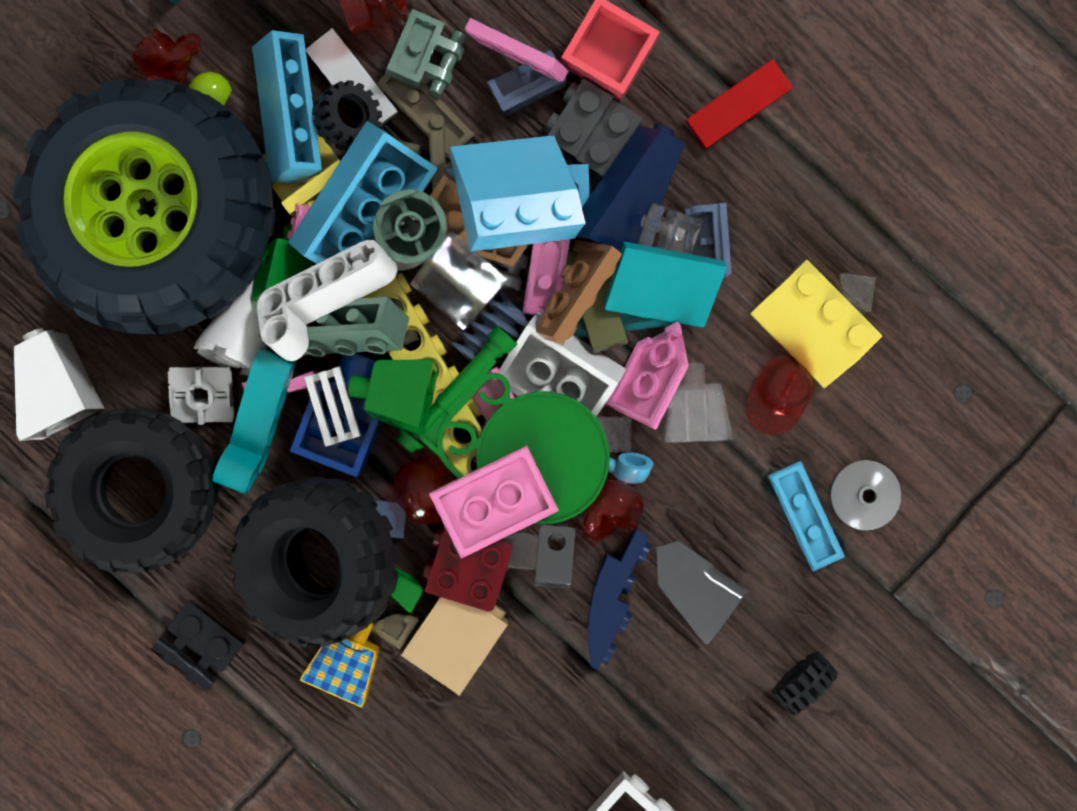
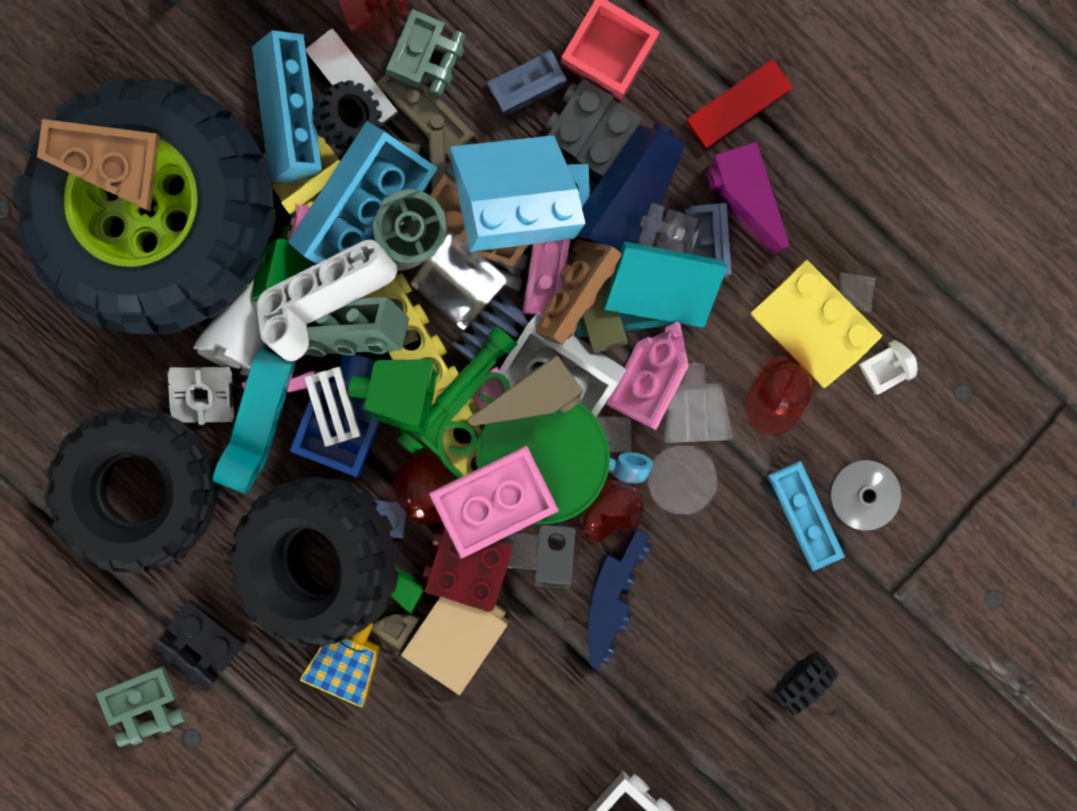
(50, 385): white slope -> none
(104, 156): none -> medium nougat wing
(135, 697): none -> sand green plate
(163, 58): clear red hair -> none
(212, 85): lime piece -> none
(516, 50): bright pink tile -> none
(537, 394): none -> dark tan slope
(682, 479): none -> clear tile
(696, 588): dark grey panel -> none
(745, 187): none -> magenta slope
(889, 367): none -> white tile

